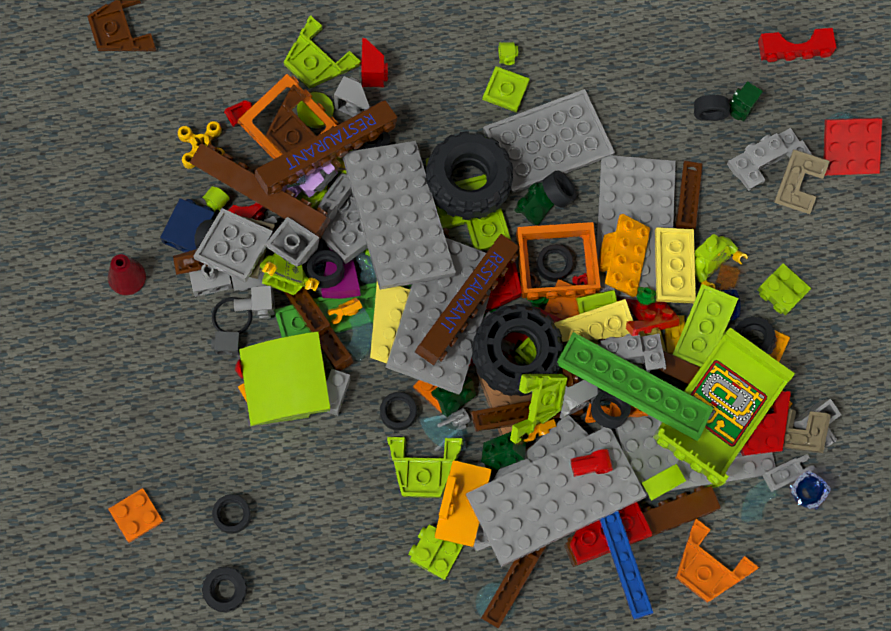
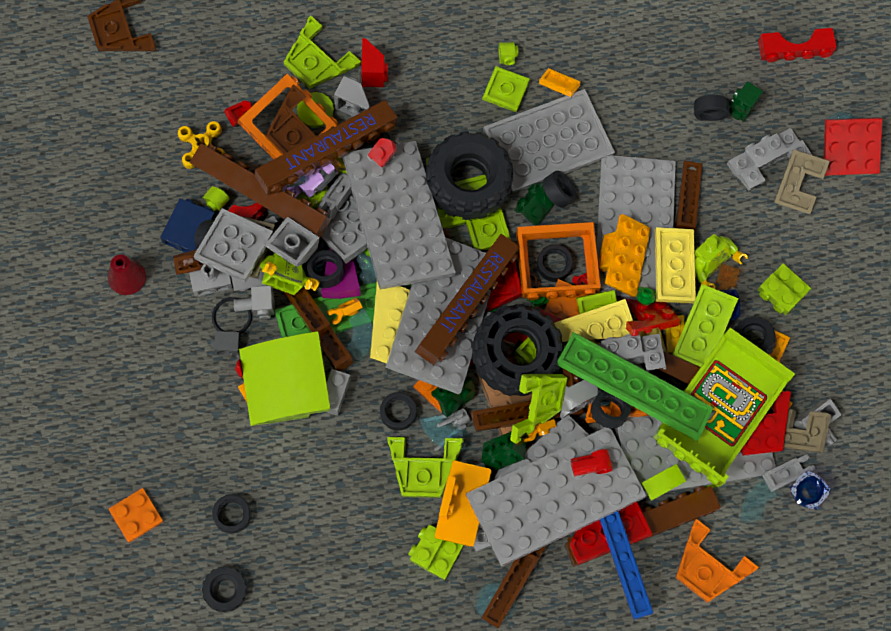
(382, 151): none -> red plate
(559, 82): none -> light orange plate

